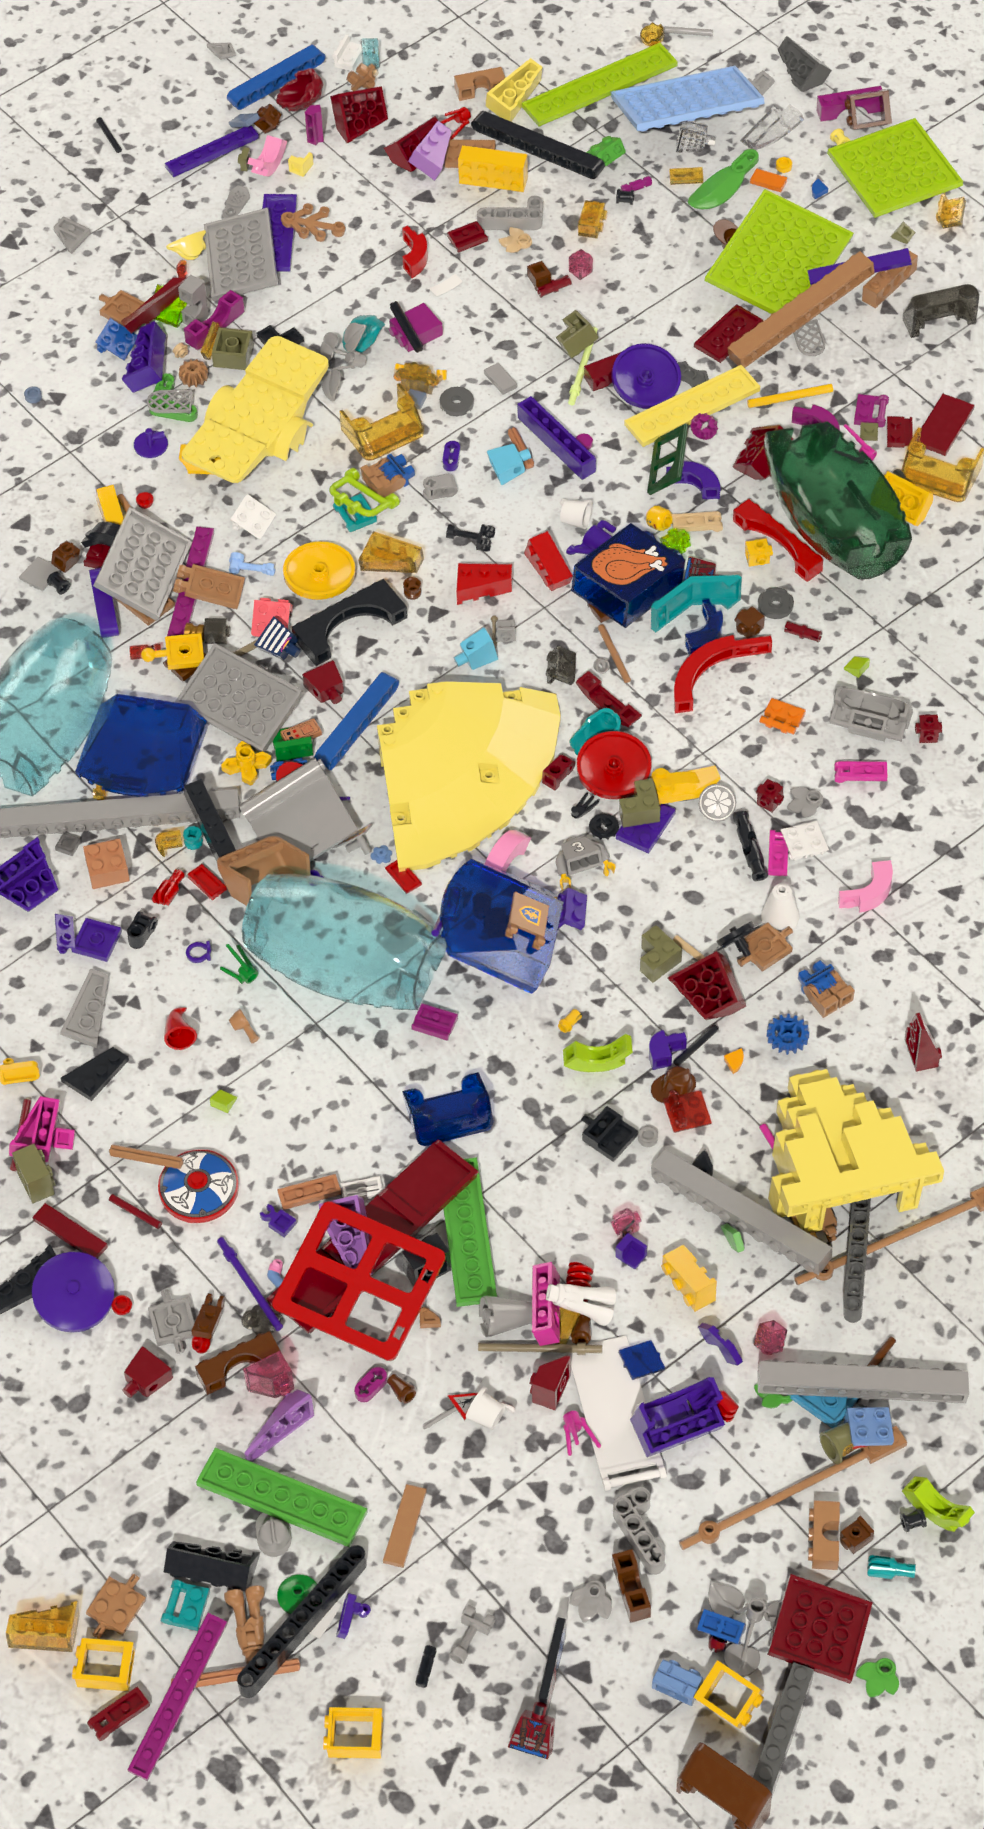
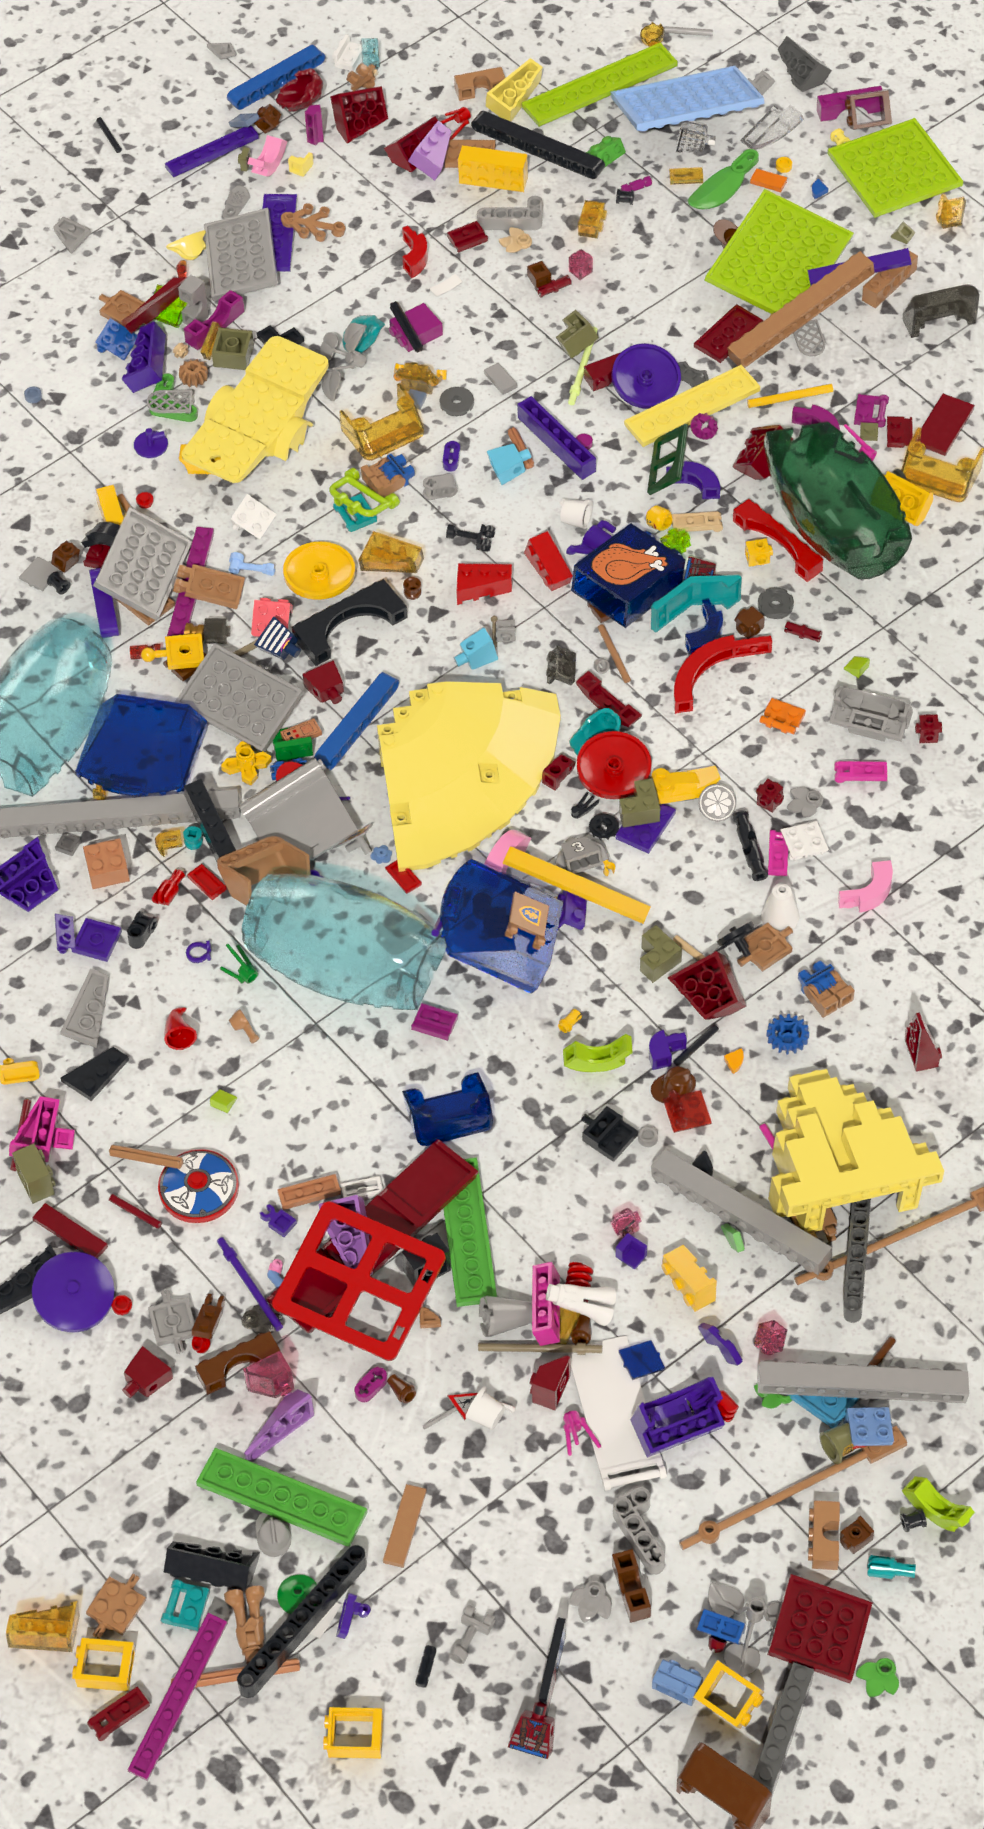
(576, 885): none -> yellow tile

